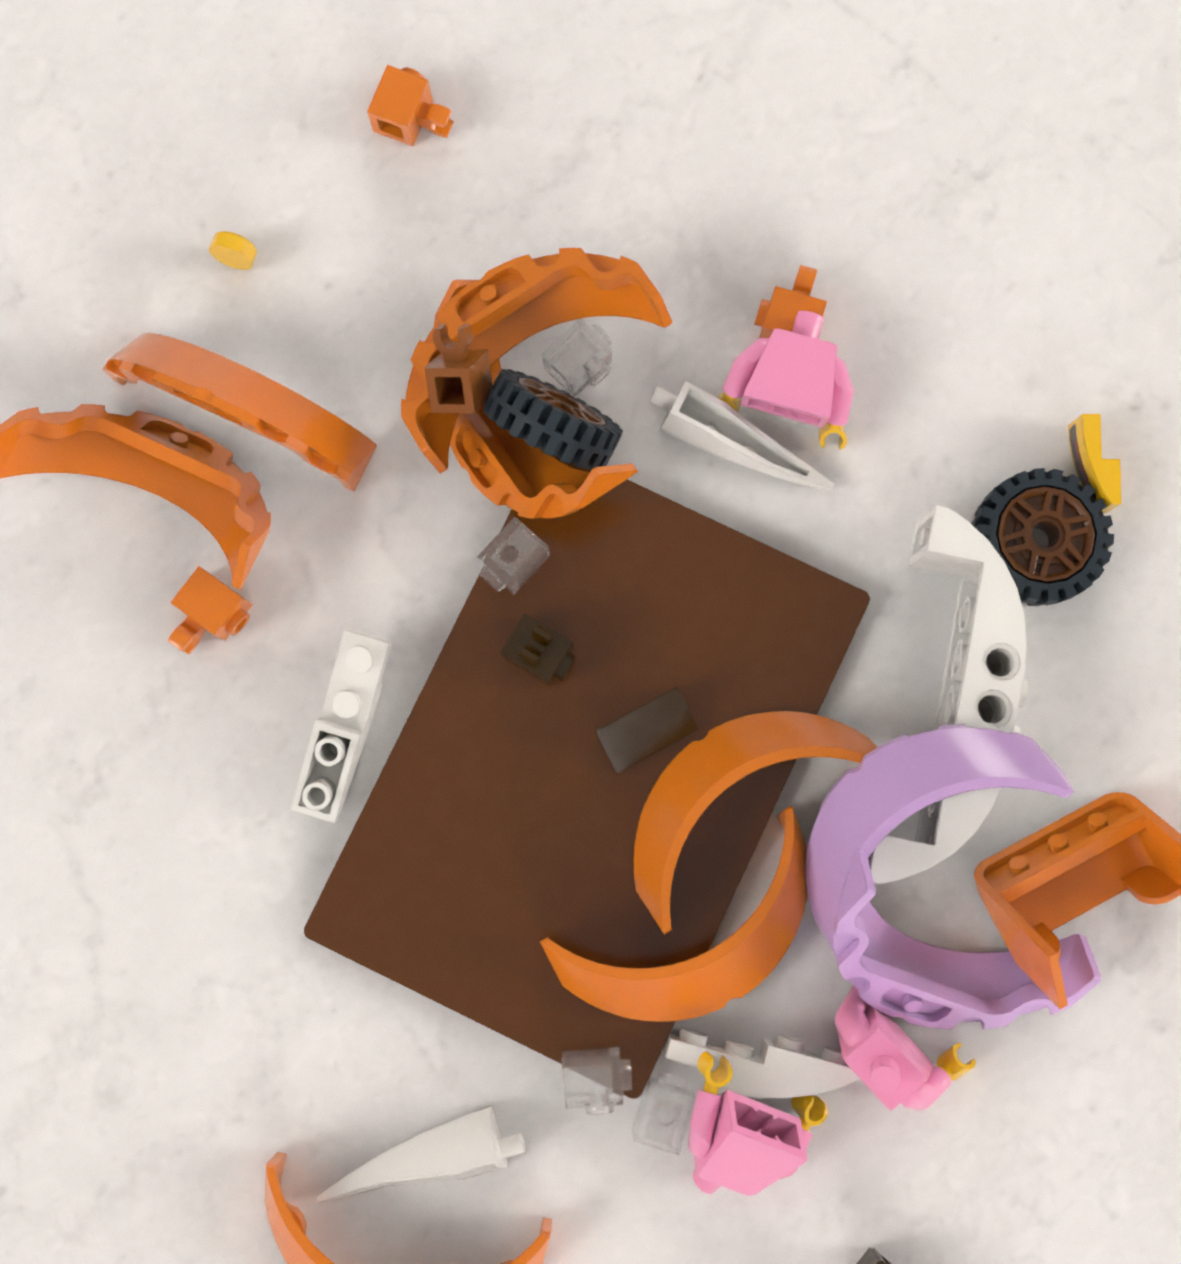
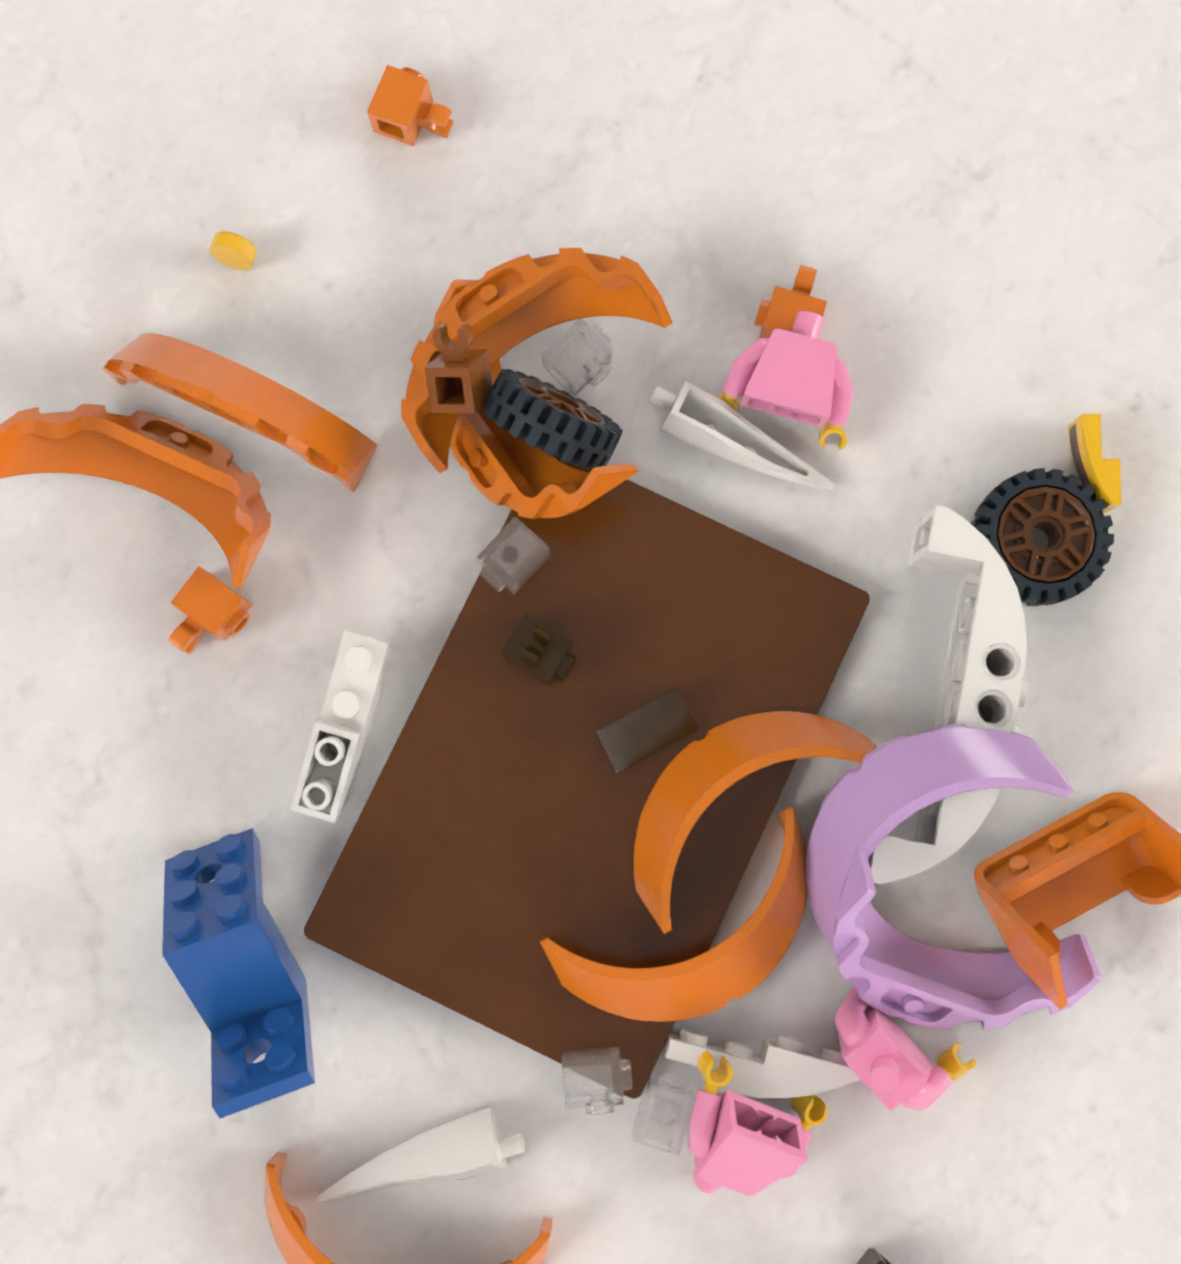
(237, 973): none -> blue bracket

